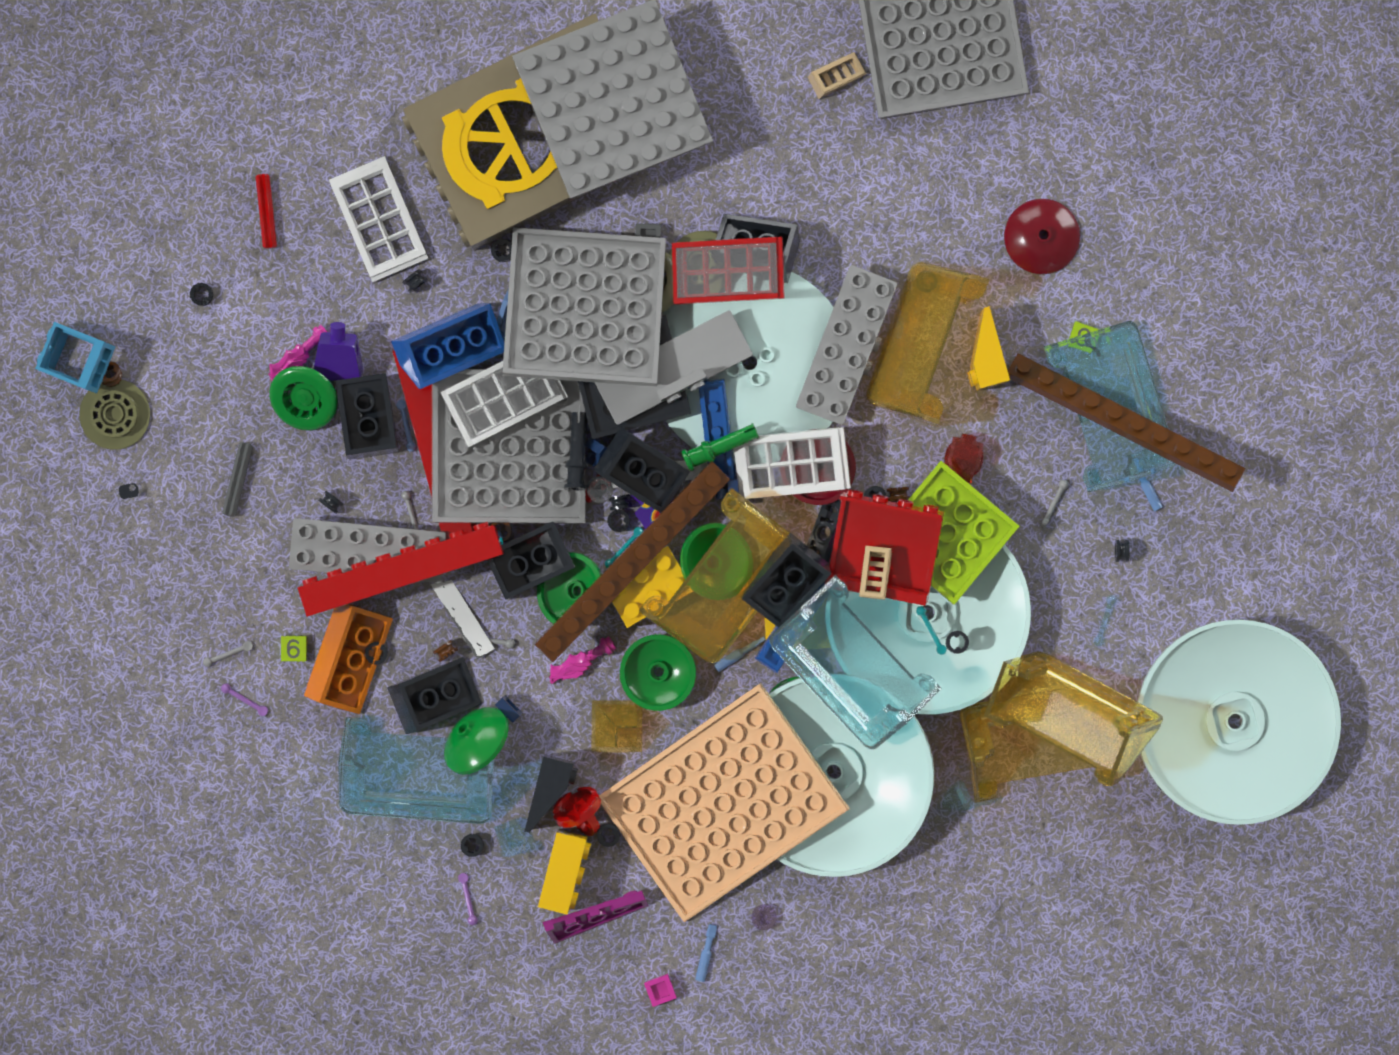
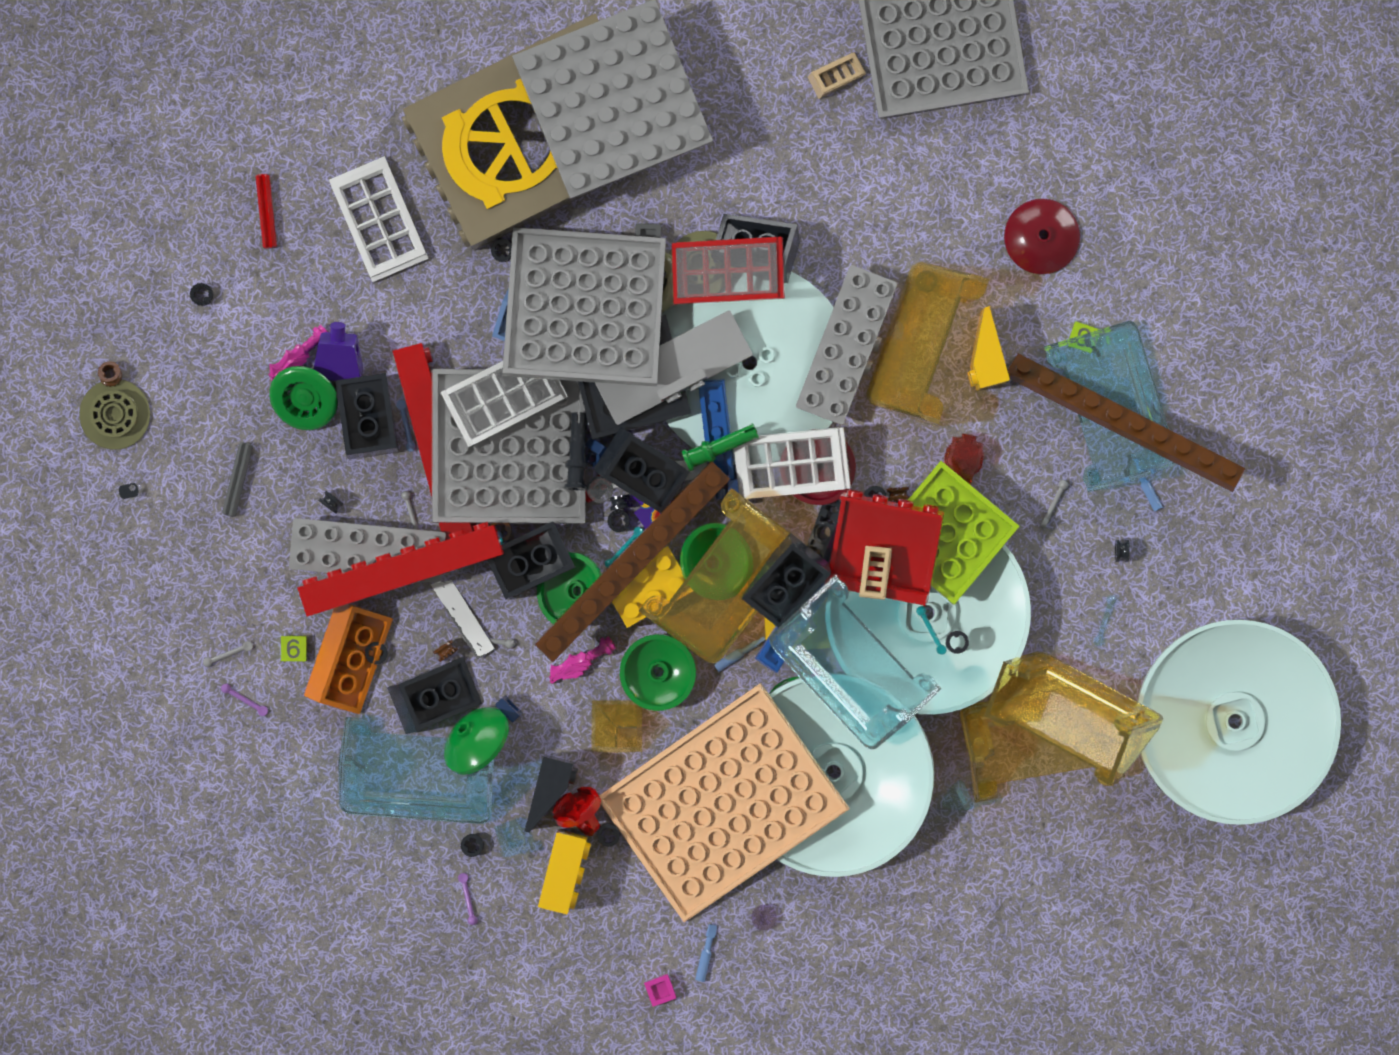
(96, 363): dark azure window -> none
(415, 280): black bush -> none
(449, 345): blue slope -> none
(594, 916): magenta wing -> none

